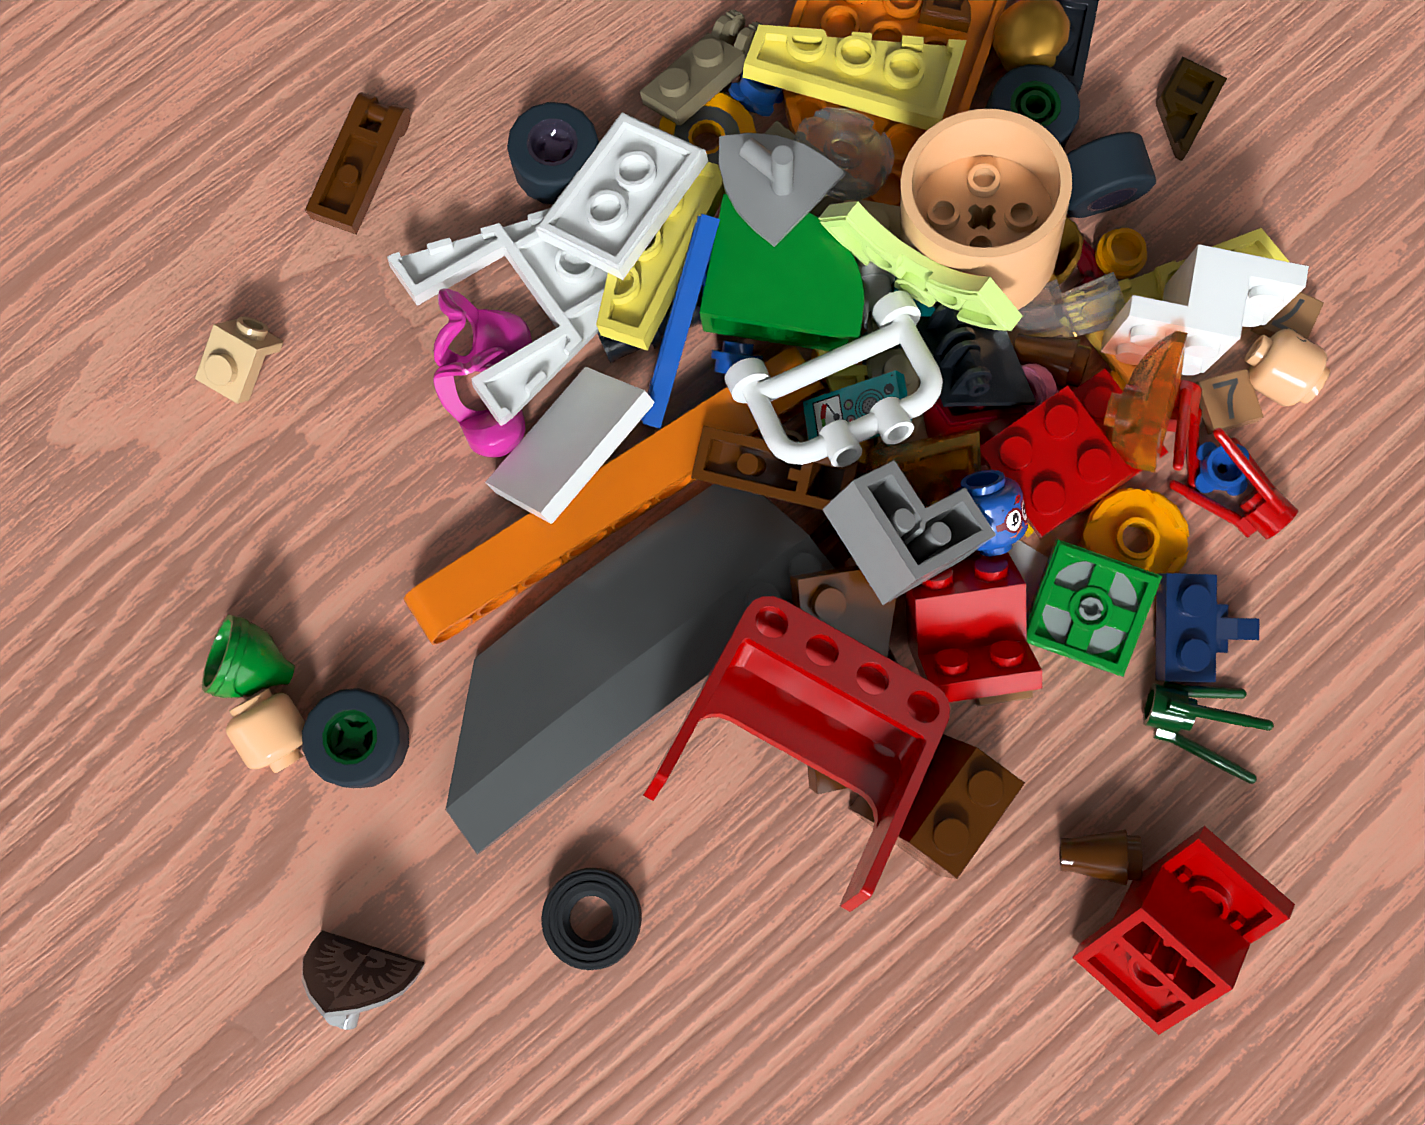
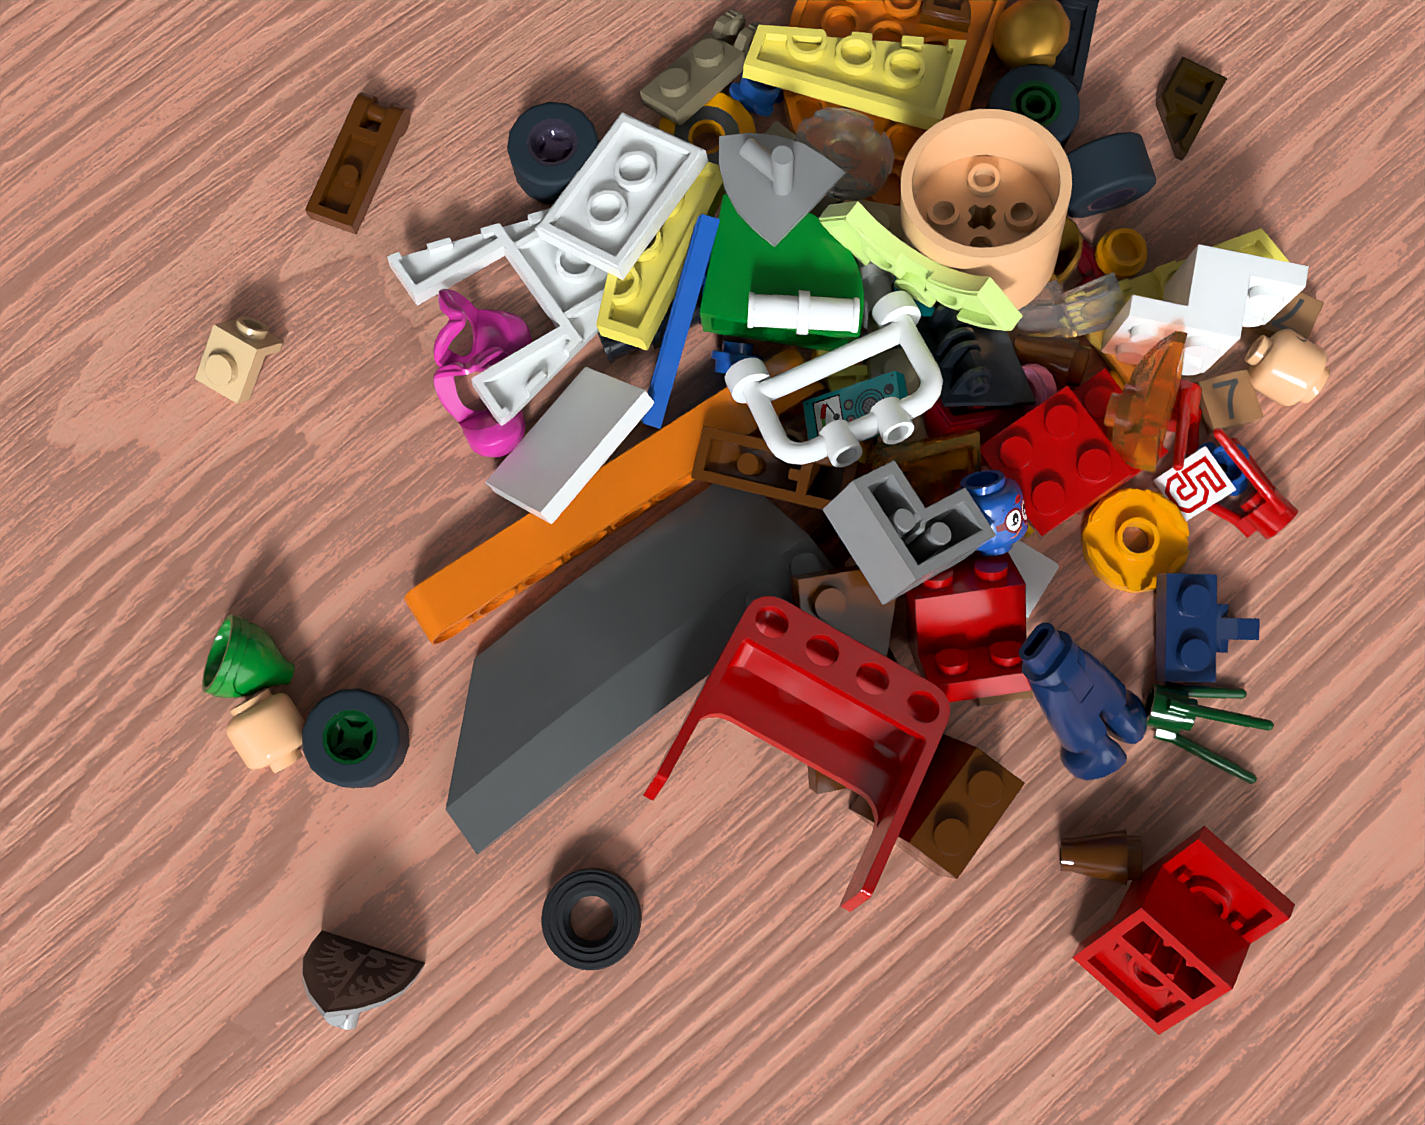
(803, 312): none -> white pin
(1081, 702): none -> dark blue piece
(1090, 607): green piece -> none
(1196, 485): none -> white sticker

